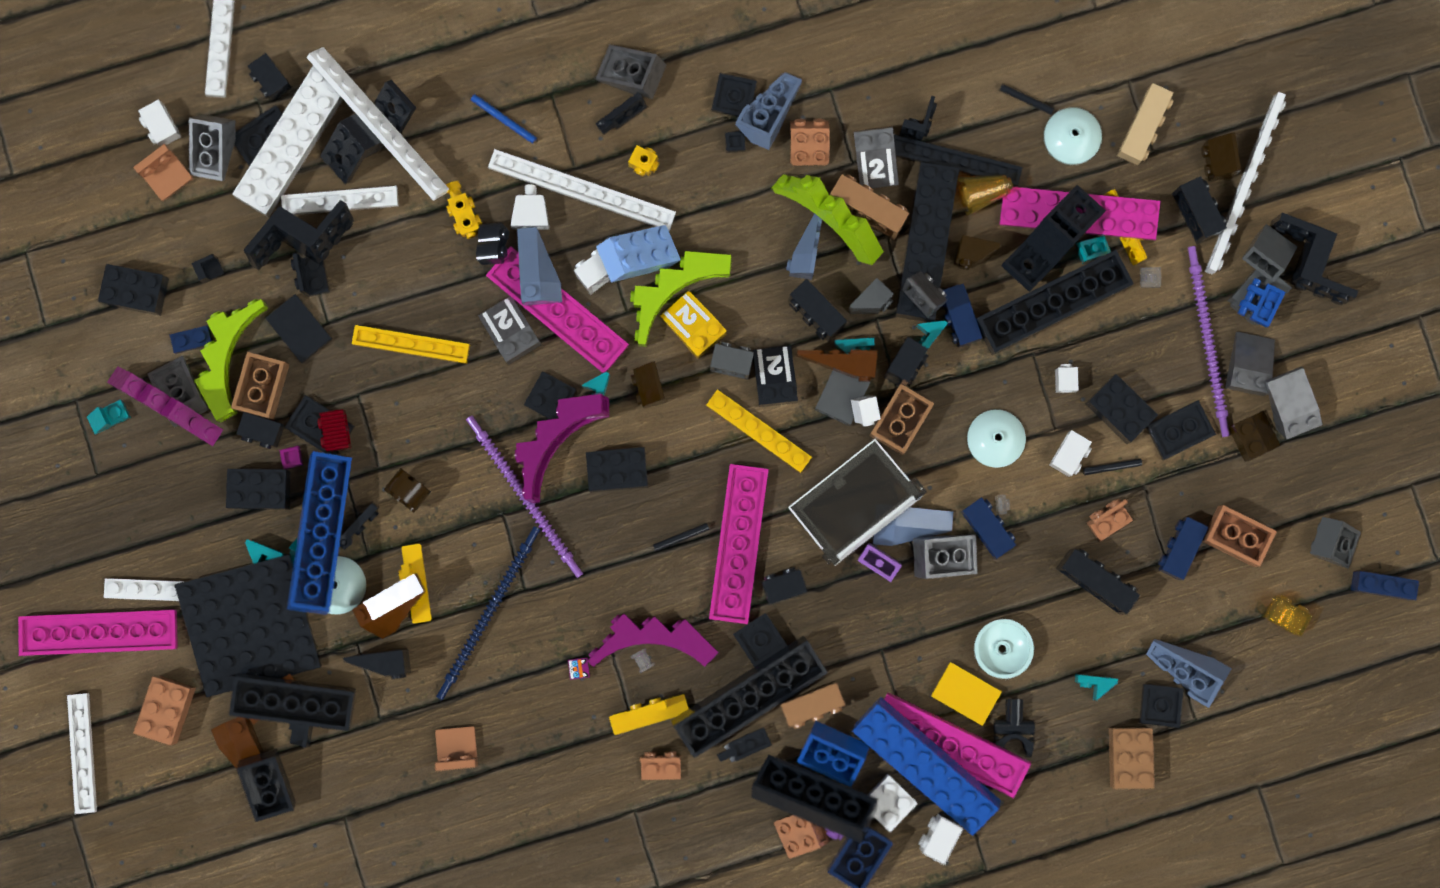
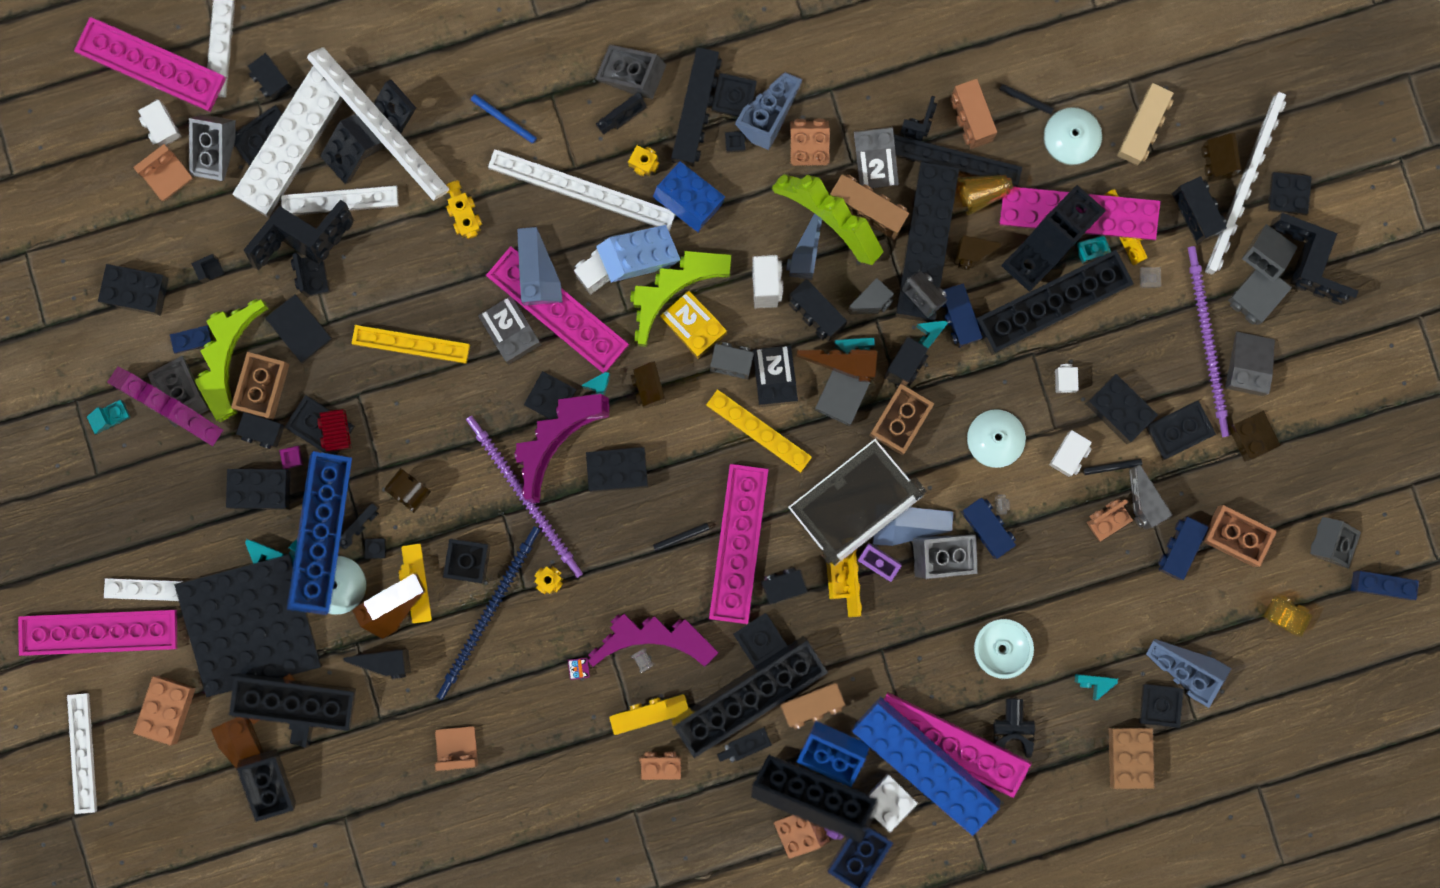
(150, 64): none -> dark pink plate
(375, 548): none -> black plate
(466, 561): none -> black brick
(492, 243): black brick -> none
(530, 210): white torso -> none
(555, 583): none -> yellow brick
(688, 196): none -> blue brick
(695, 107): none -> black brick
(766, 281): none -> white brick
(844, 583): none -> yellow bracket
(865, 410): white brick -> none
(940, 838): white brick -> none
(966, 693): yellow tile -> none
(973, 114): none -> nougat brick
(1098, 581): black brick -> none
(1147, 503): none -> flat silver slope
(1266, 306): blue plate -> none
(1289, 193): none -> black plate
(1293, 403): flat silver slope -> none

